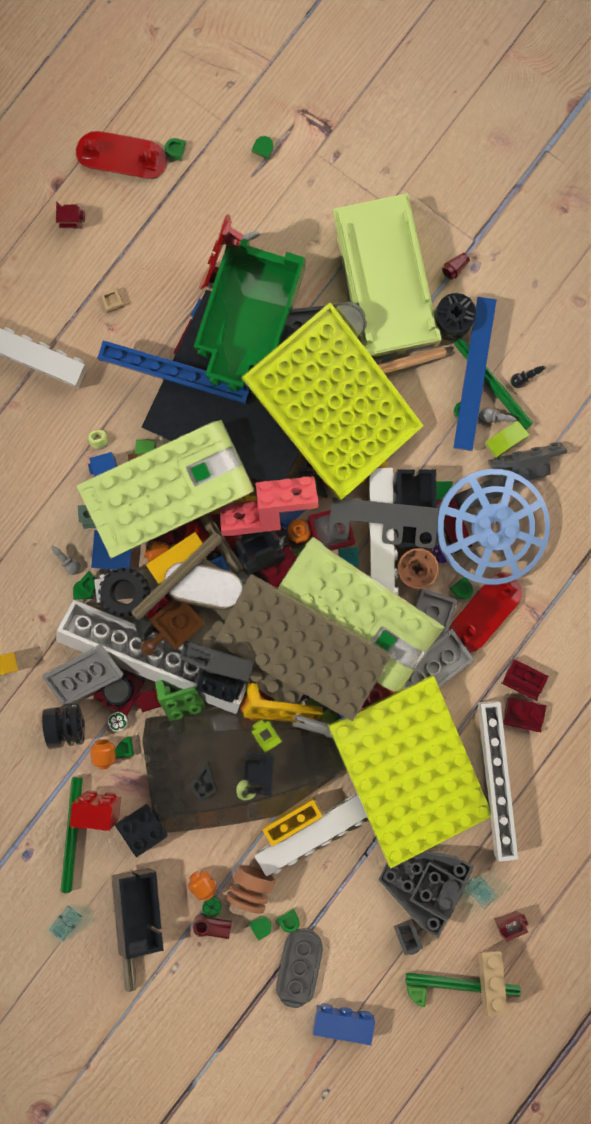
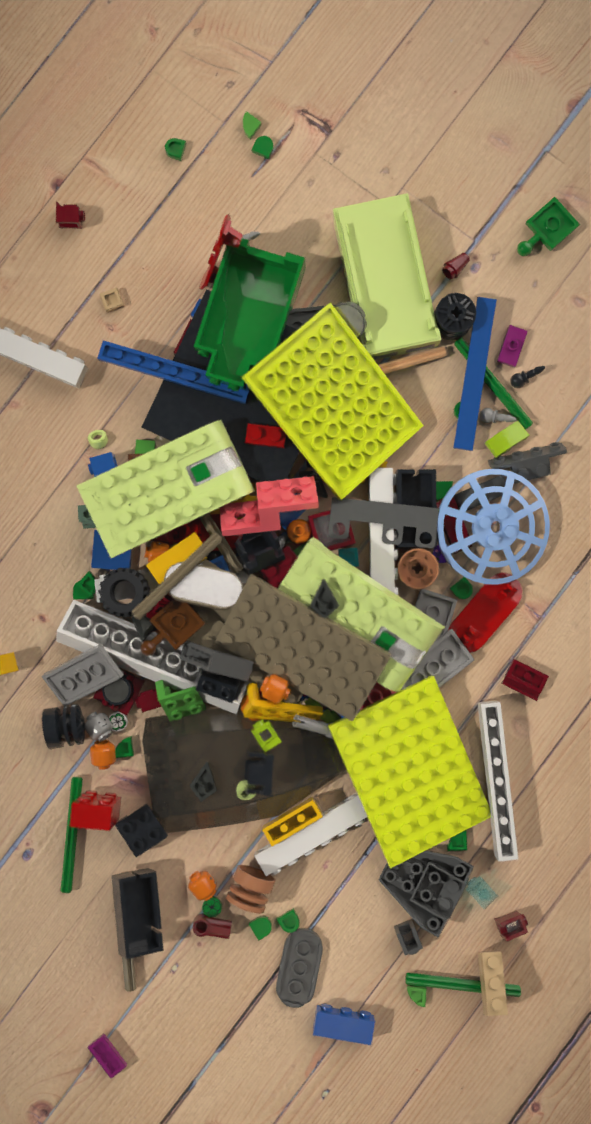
(65, 923): clear light blue bracket -> none
(71, 566): light grey bar -> none
(98, 726): none -> light grey head
(107, 1055): none -> magenta plate
(121, 154): red piece -> none
(250, 125): none -> bright green tile
(265, 436): none -> red plate
(275, 688): none -> orange head
(324, 600): none -> pearl dark grey piece
(458, 842): none -> green tile
(512, 346): none -> magenta plate
(524, 714): dark red plate -> none
(550, 227): none -> green plate

